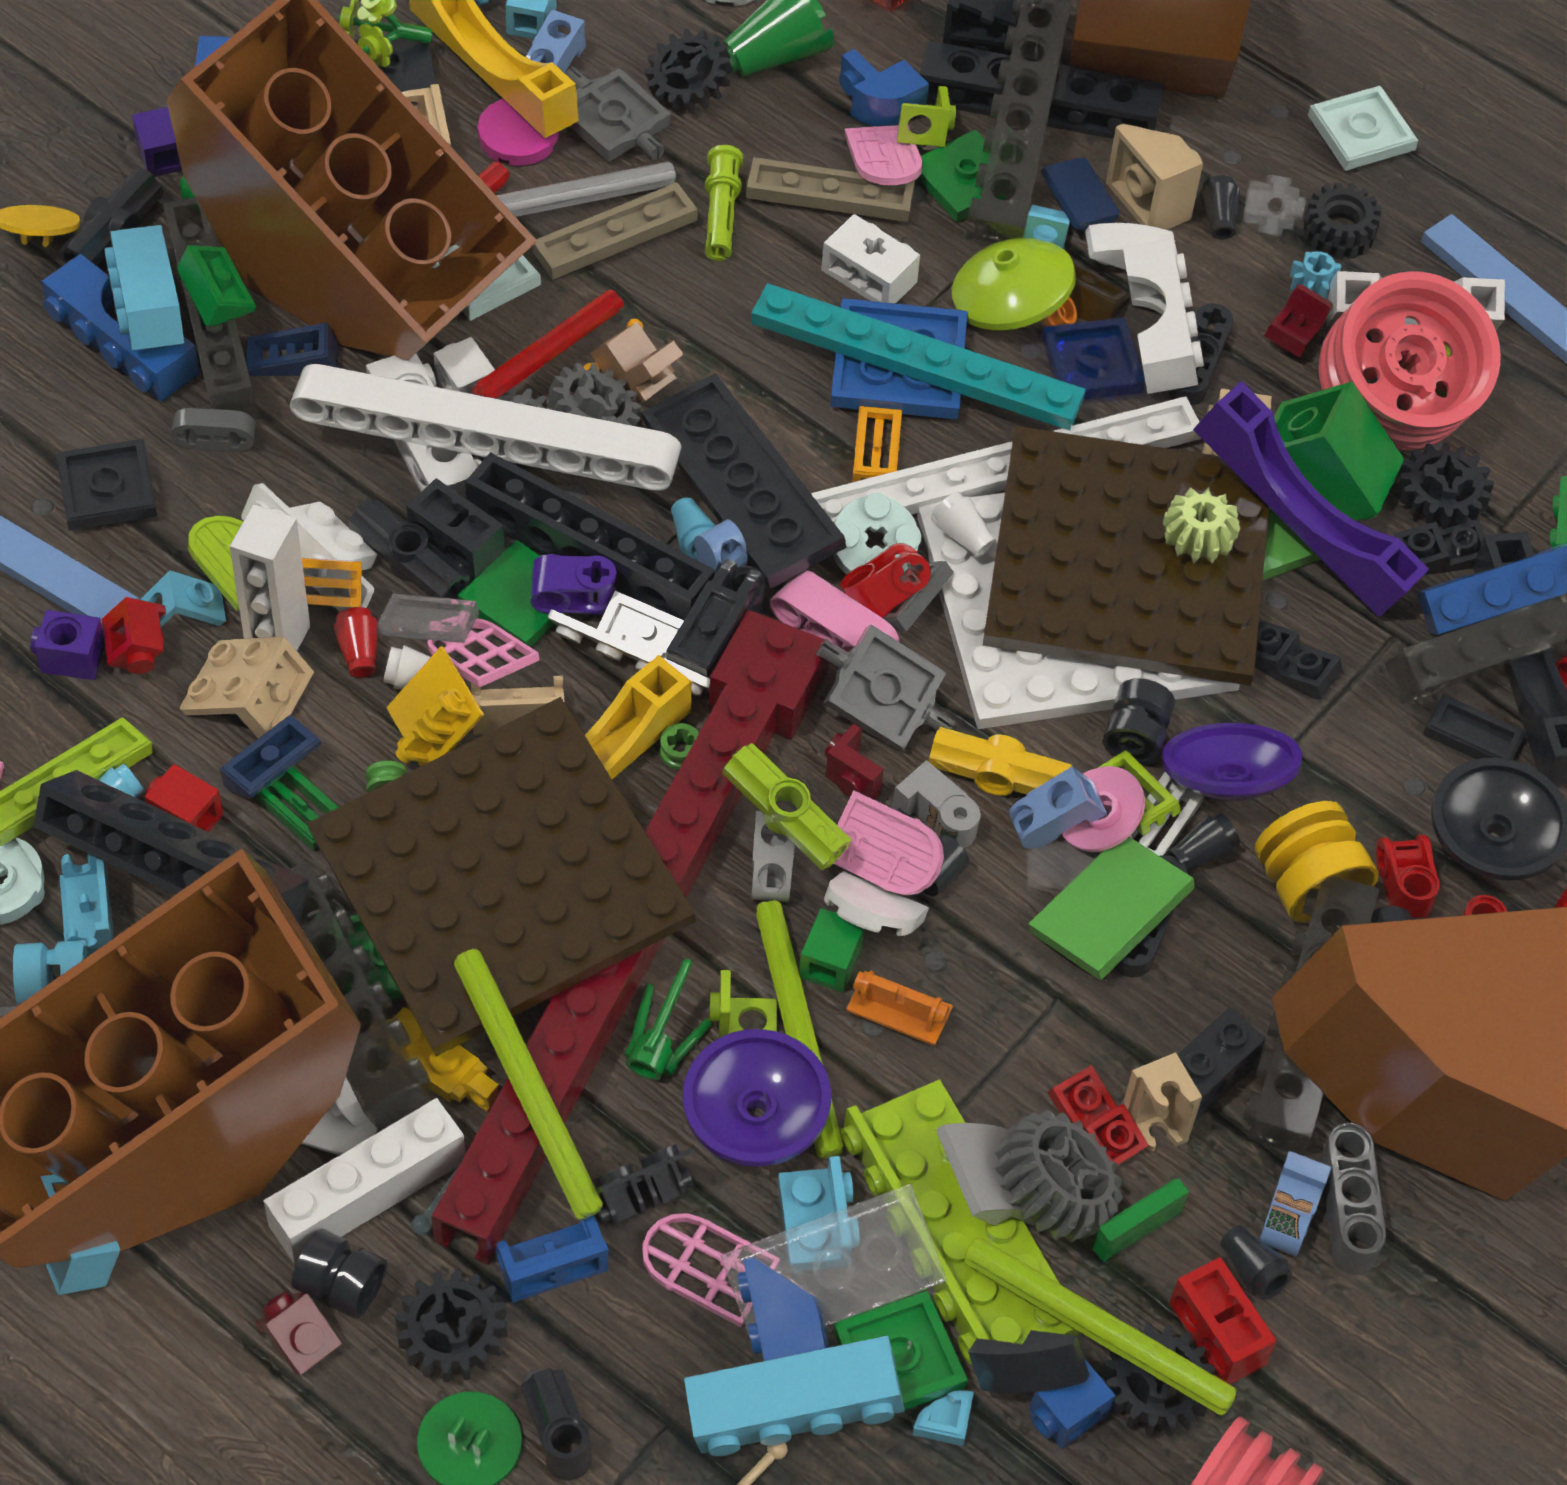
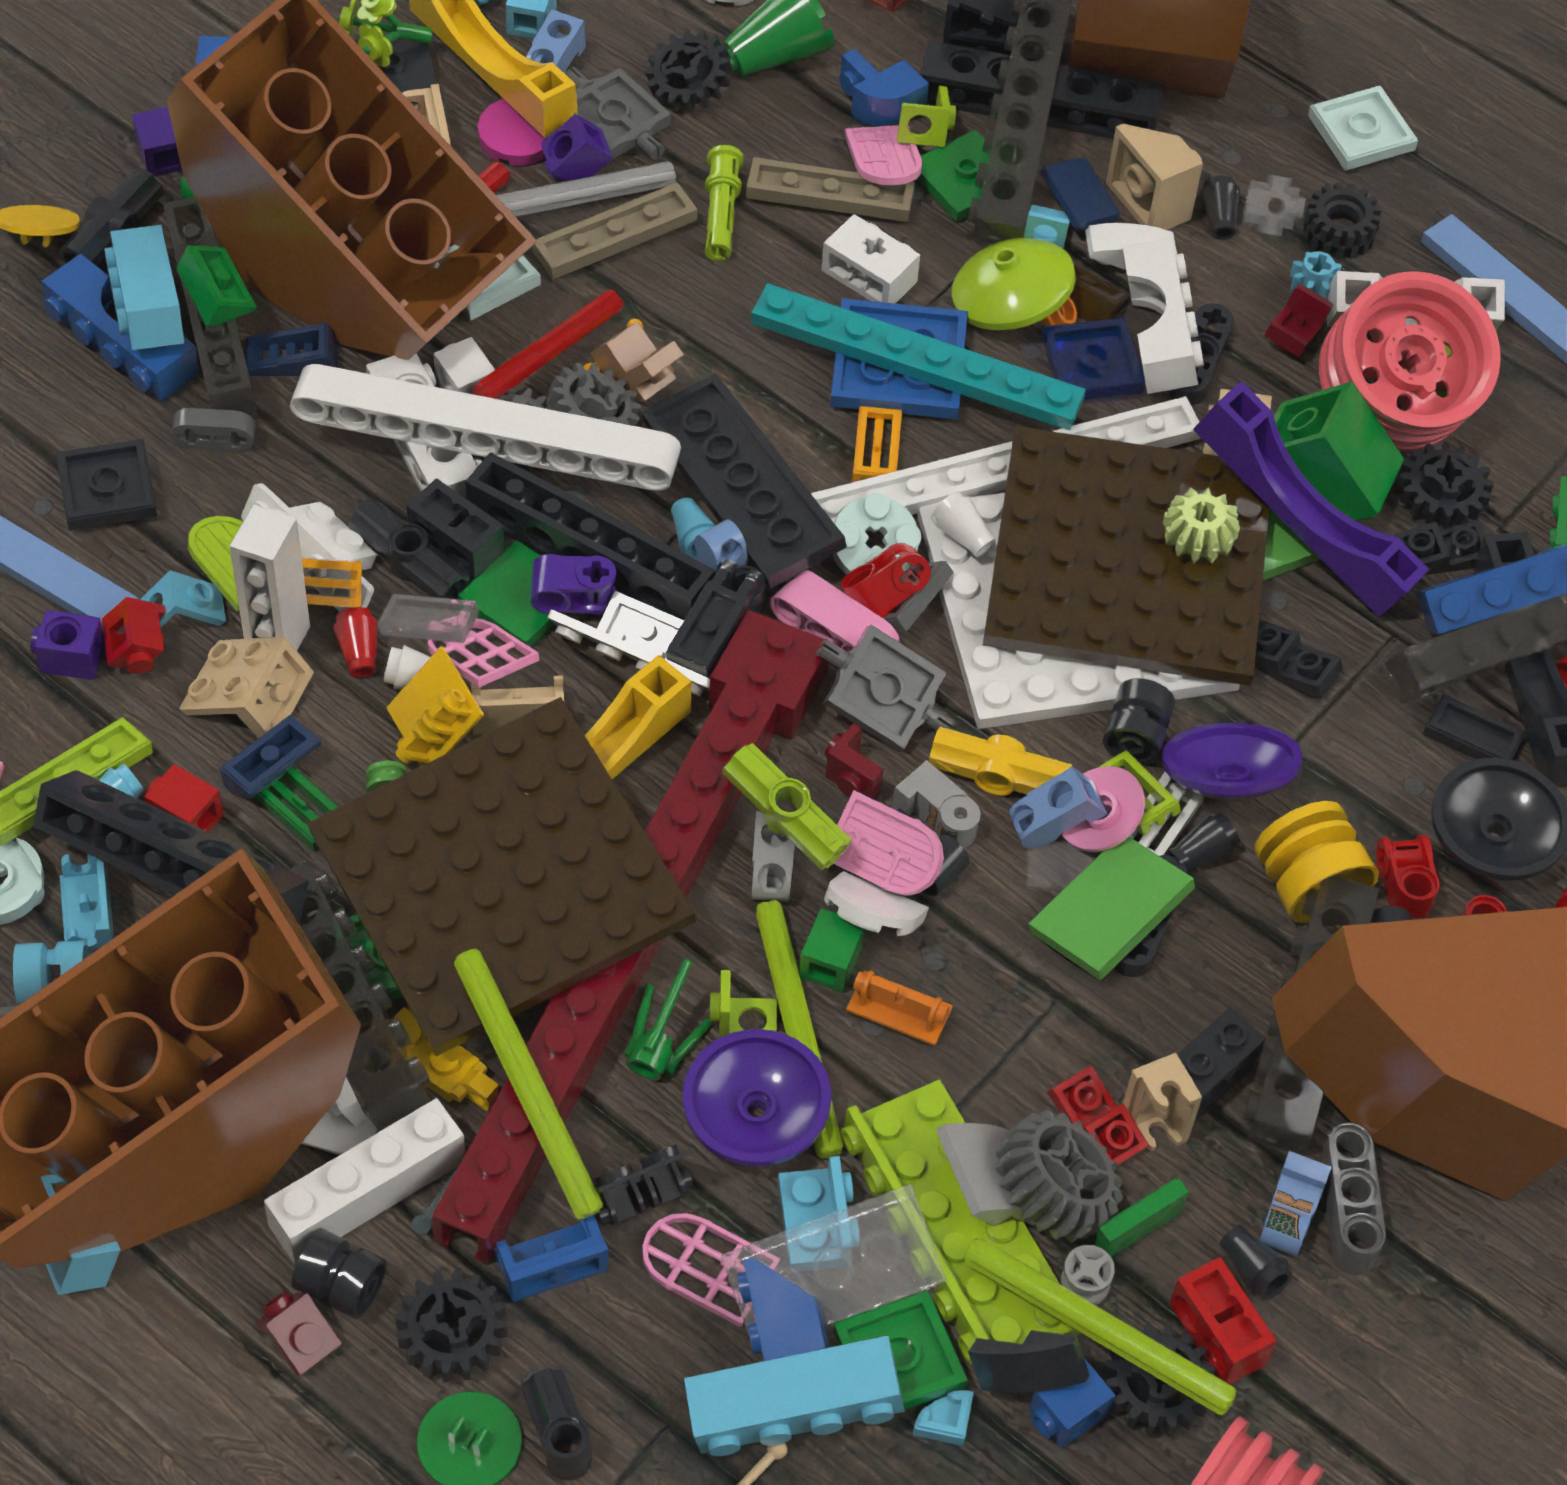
(576, 150): none -> dark purple brick
(669, 739): bright green bush -> none
(1090, 1264): none -> light grey wheel

